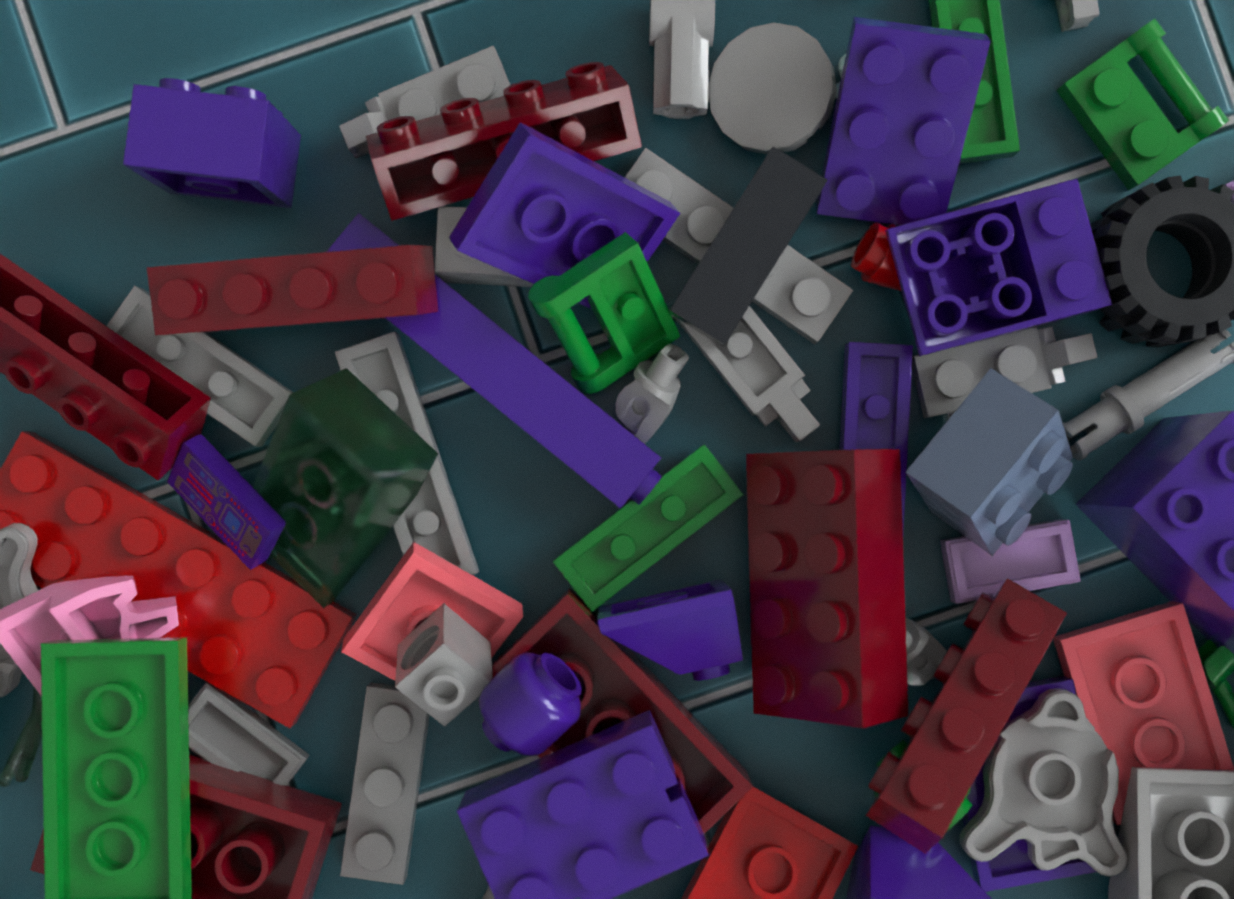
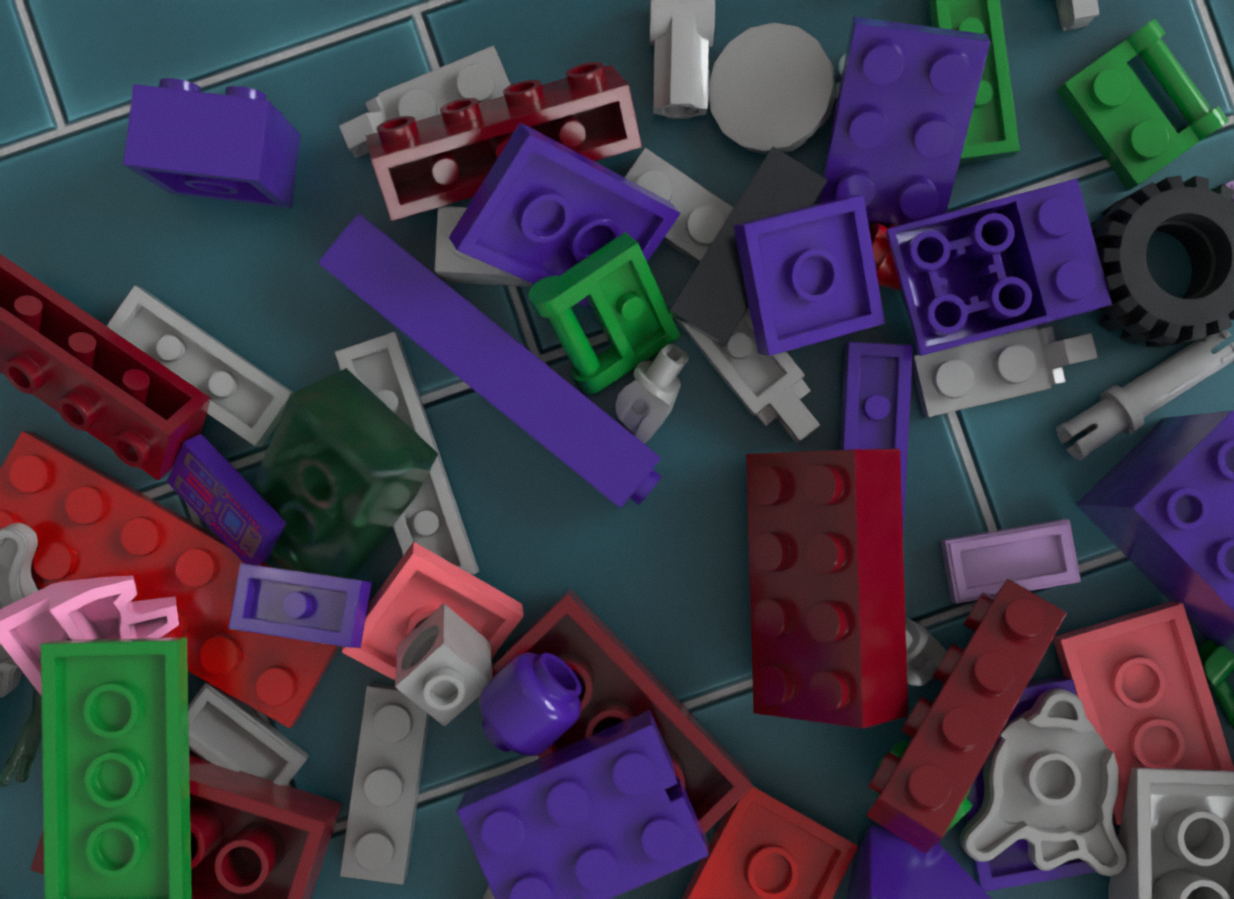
(293, 289): dark red brick -> none
(300, 605): none -> dark purple plate
(647, 532): green plate -> none
(679, 628): dark purple slope -> none
(809, 274): none -> dark purple plate
(993, 462): sand blue brick -> none

